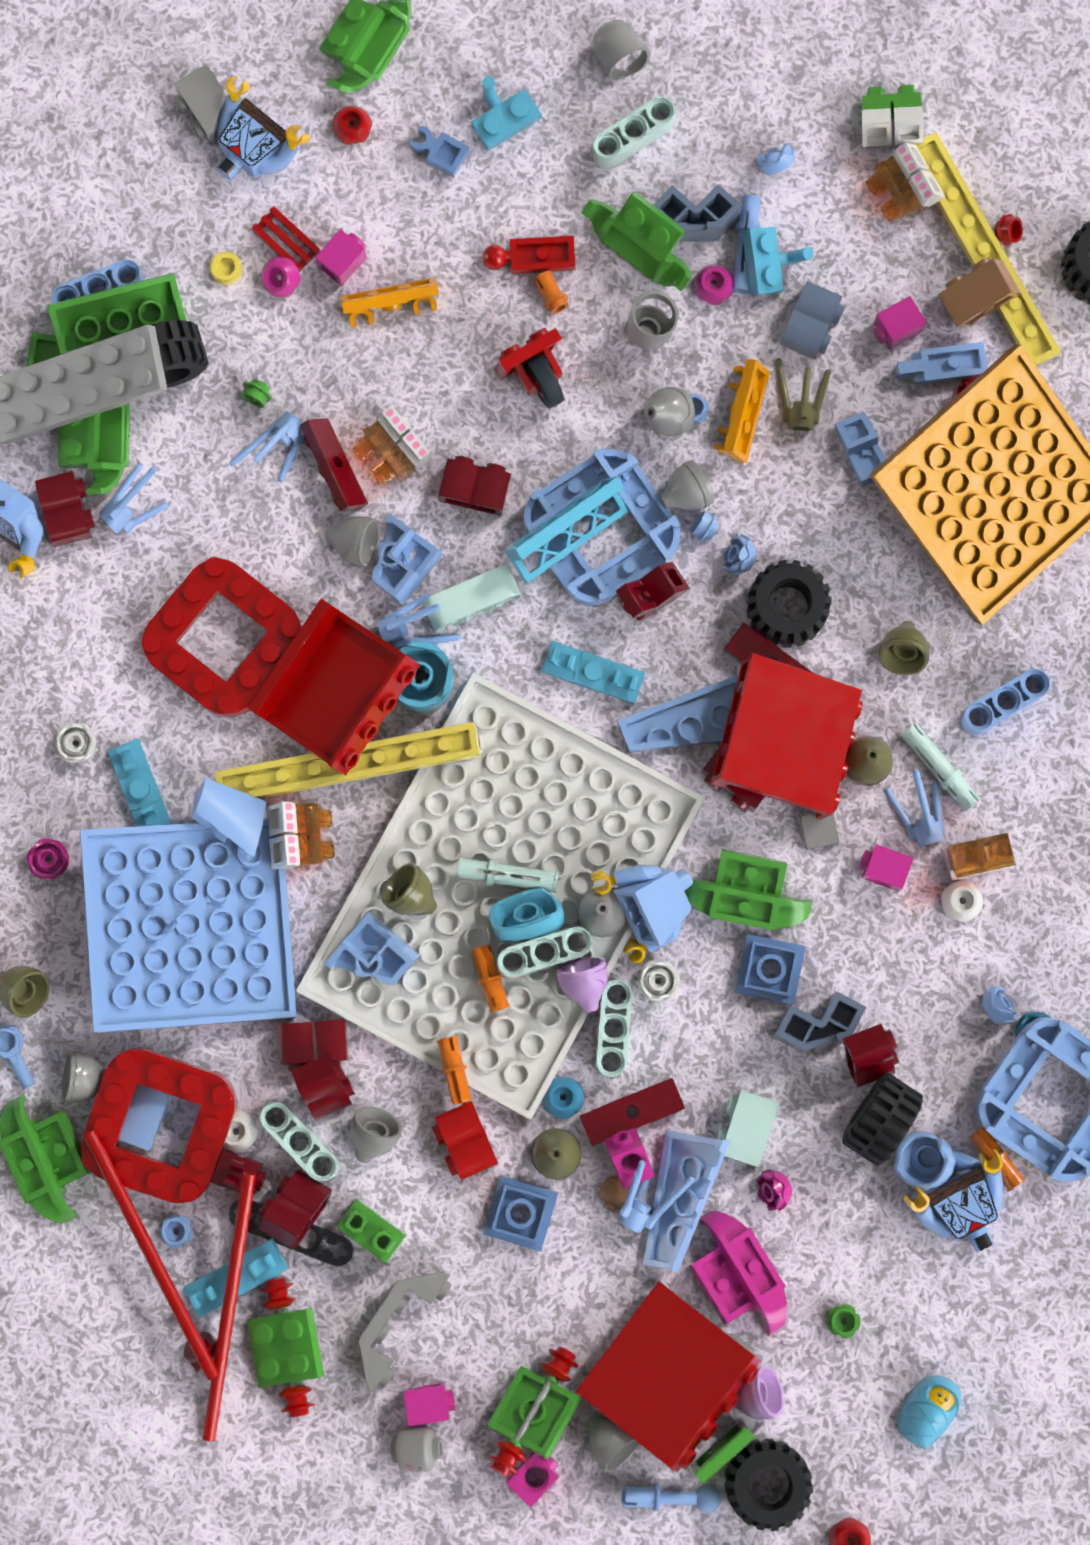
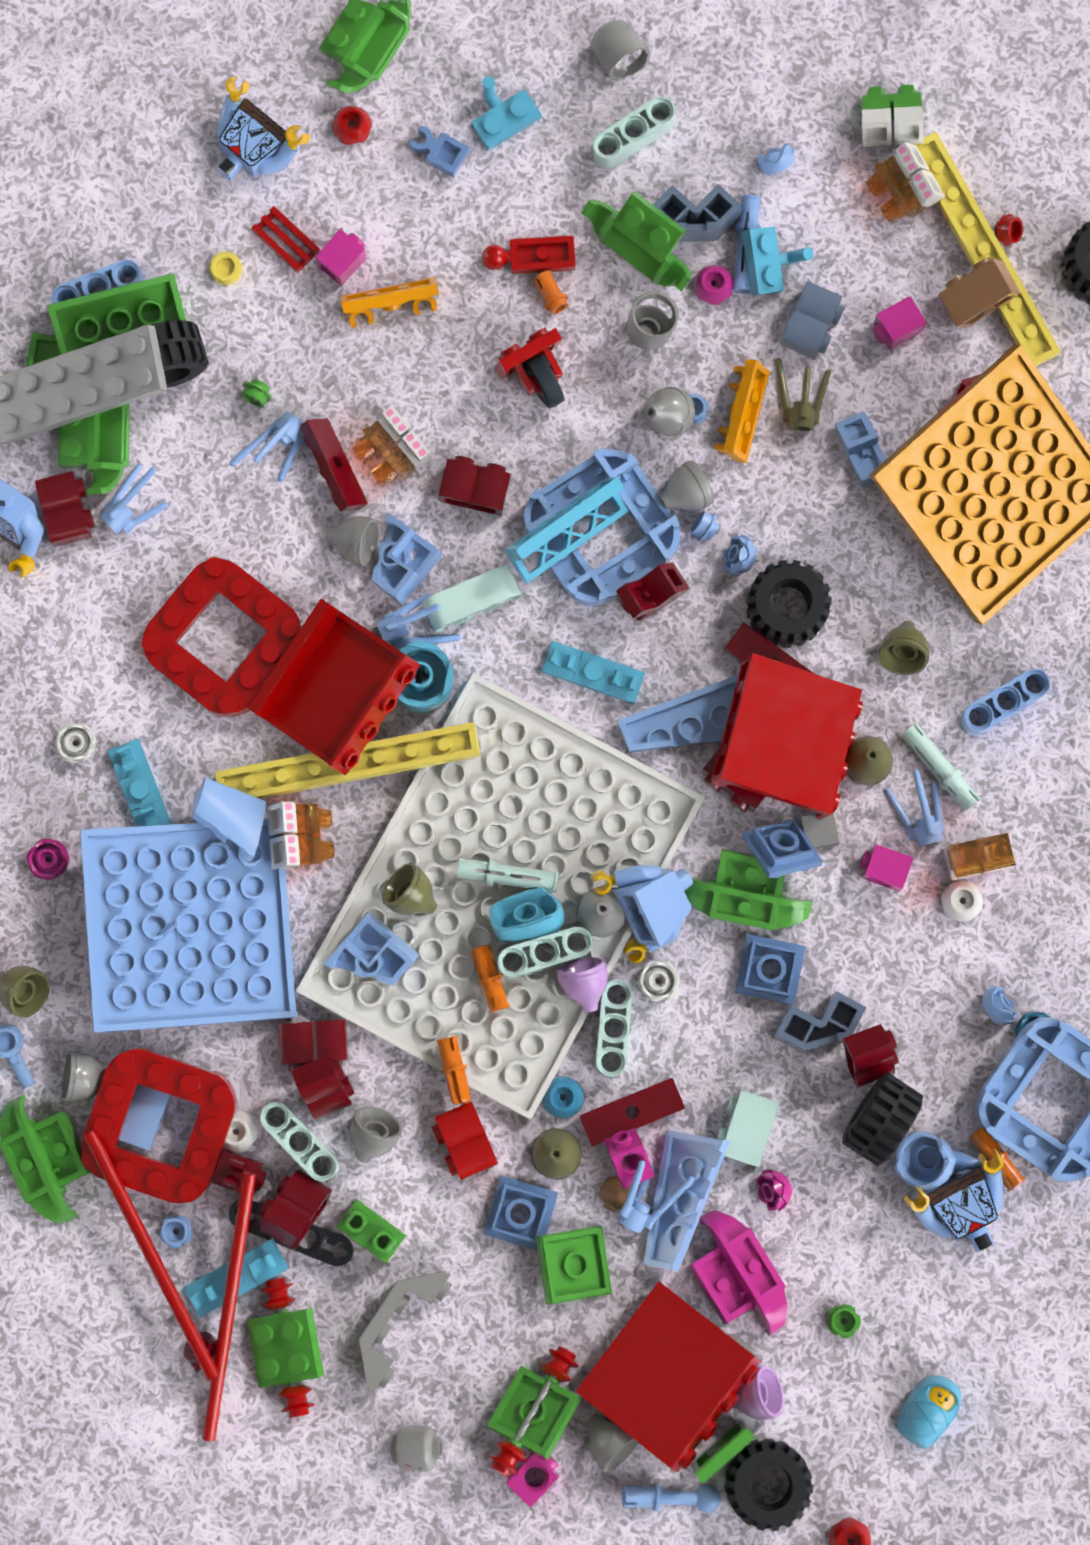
(203, 99): light grey slope -> none
(288, 272): dark pink plate -> none
(428, 1404): dark pink brick -> none
(573, 1265): none -> bright green plate
(792, 854): none -> medium blue piece
(944, 364): light blue hinge -> none

